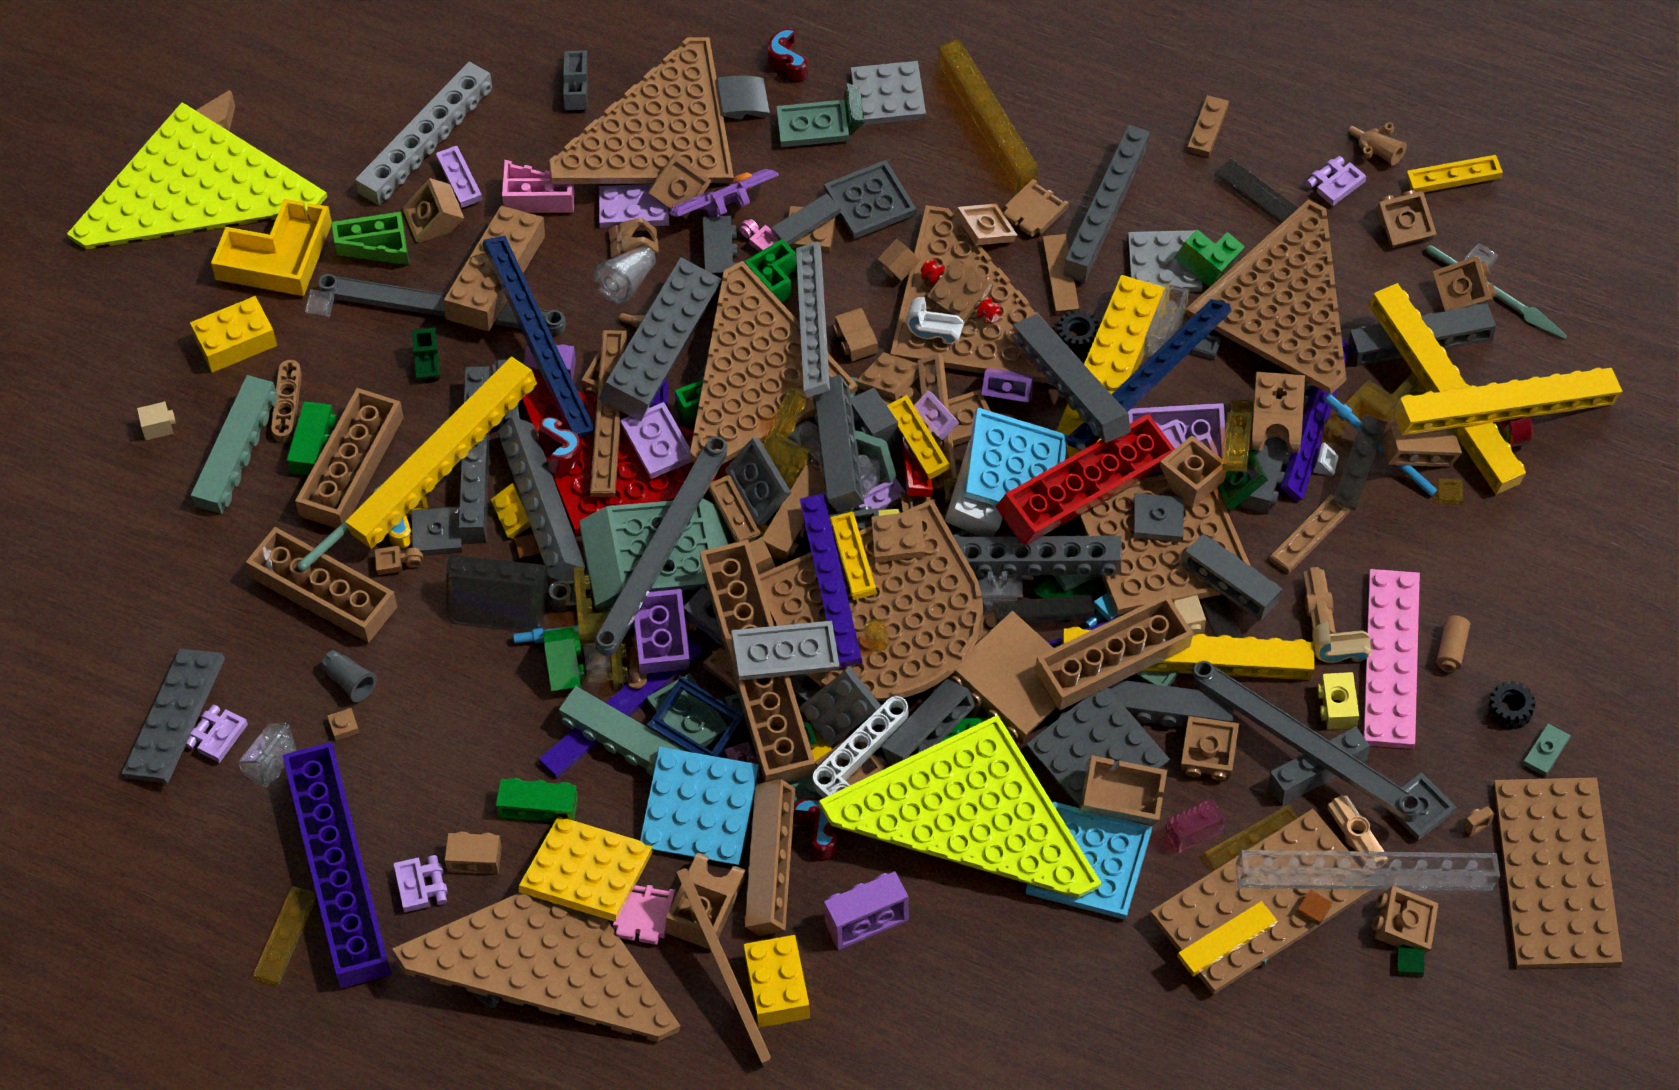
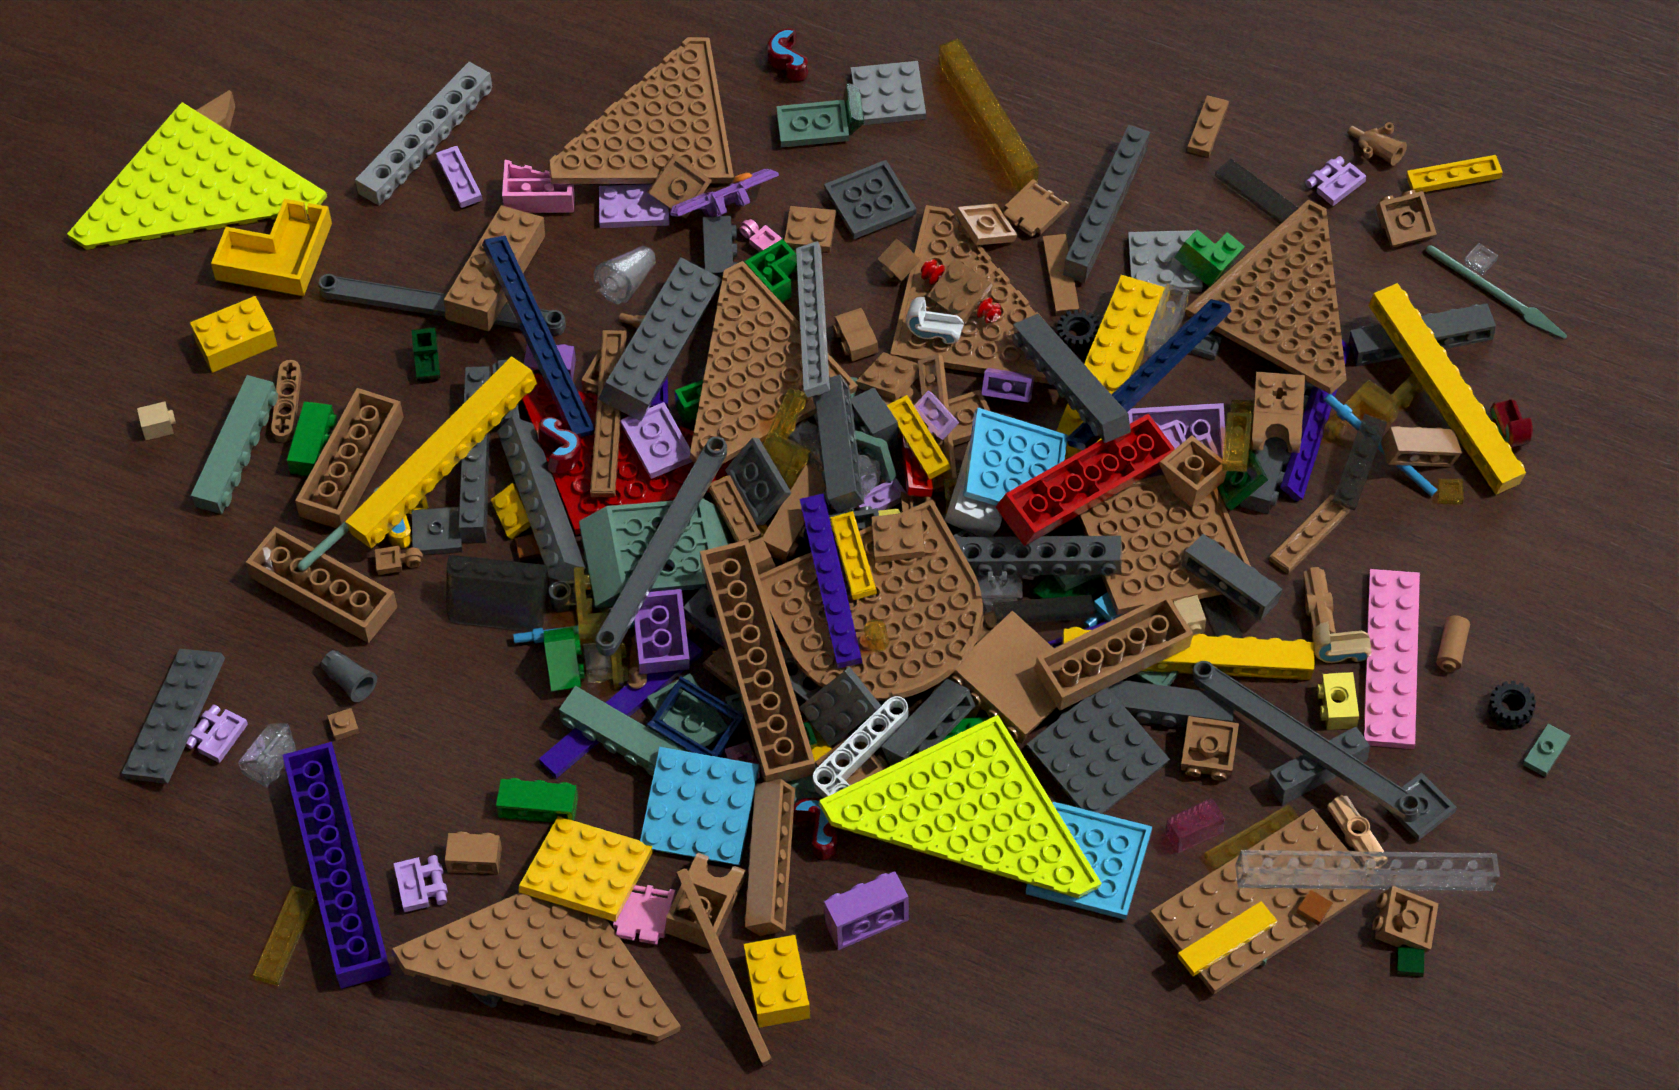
(319, 303): clear plate -> none
(372, 238): bright green wedge -> none
(433, 211): medium nougat slope -> none
(575, 80): dark grey slope -> none
(622, 239): medium nougat piece -> none
(742, 96): dark grey slope -> none
(785, 650): light grey plate -> none
(806, 219): dark grey tile -> none
(1123, 792): medium nougat piece -> none
(1158, 517): dark grey plate -> none
(1325, 461): white slope -> none
(1464, 284): medium nougat plate -> none
(1478, 821): medium nougat plate -> none
(1506, 401): yellow brick -> none
(1557, 873): medium nougat plate -> none

